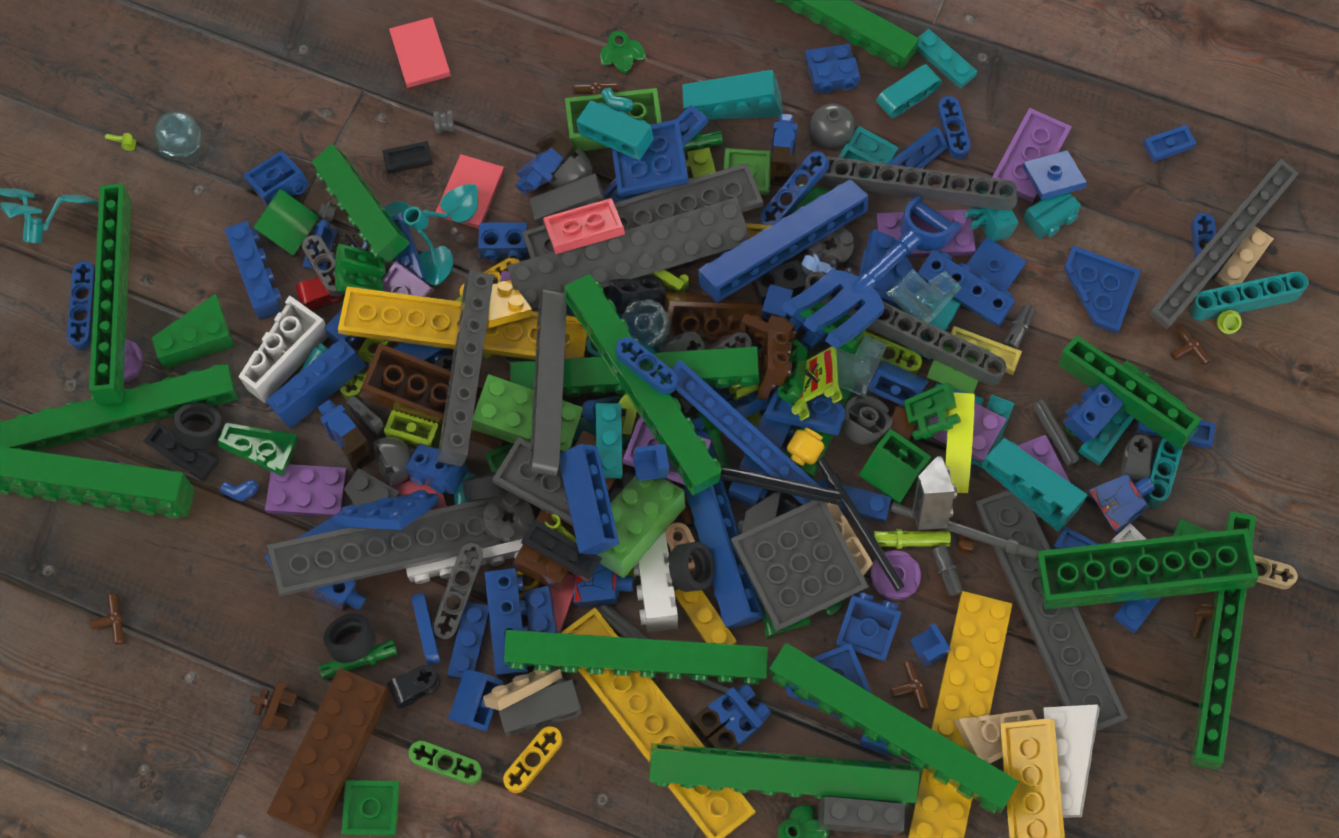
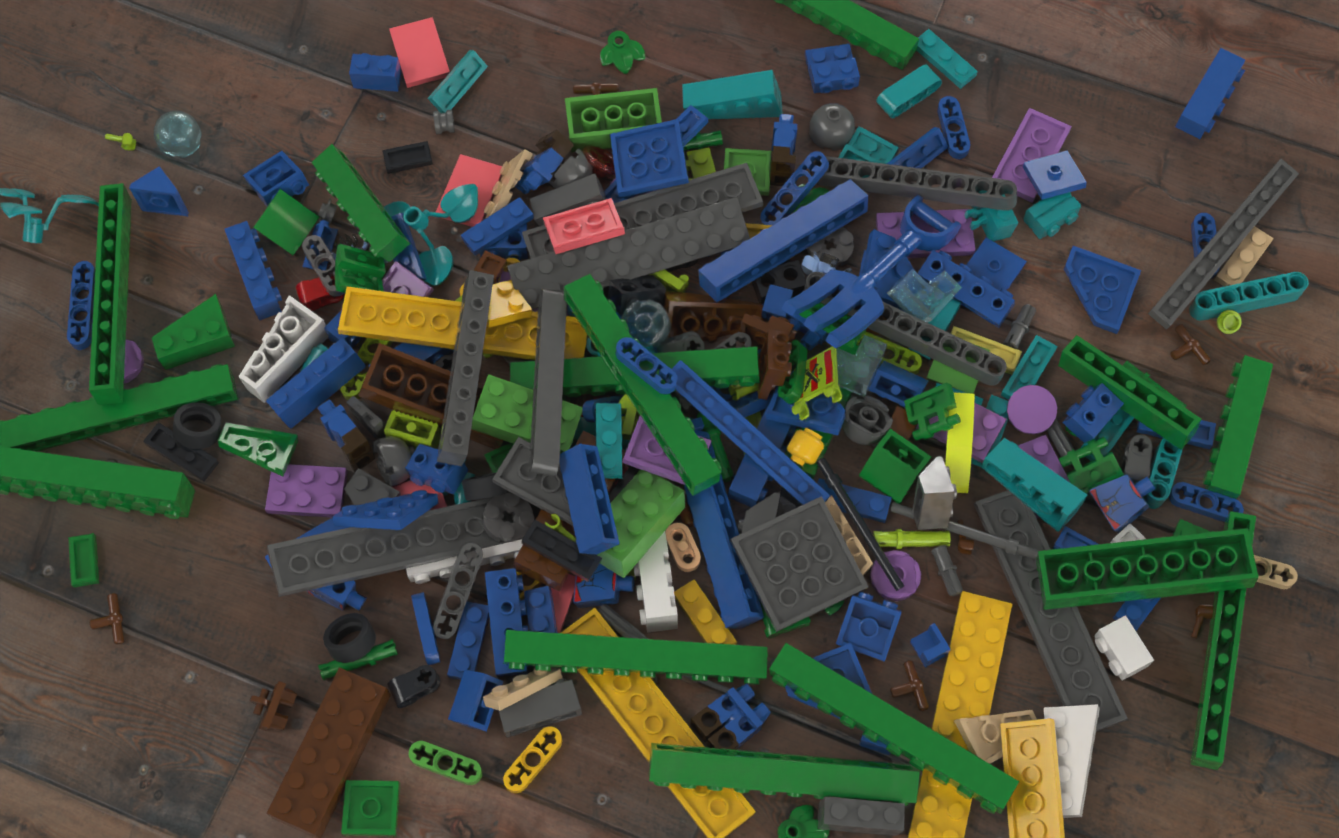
(83, 560): none -> green tile
(158, 194): none -> blue slope
(241, 491): blue arm -> none
(375, 72): none -> blue brick
(457, 82): none -> teal plate
(491, 265): none -> reddish brown panel
(497, 226): none -> blue plate
(510, 176): none -> tan wing
(600, 160): none -> clear red piece
(615, 129): teal brick -> none
(616, 103): teal arm -> none
(651, 462): blue panel -> none
(703, 566): black tyre -> none
(781, 485): black axle -> none
(1030, 366): none -> teal plate
(1032, 409): none -> medium lavender tile
(1095, 473): none -> green plate
(1123, 648): none -> white brick
(1169, 143): blue plate -> none
(1190, 490): none -> blue beam
(1210, 94): none -> blue brick
(1238, 427): none -> green brick

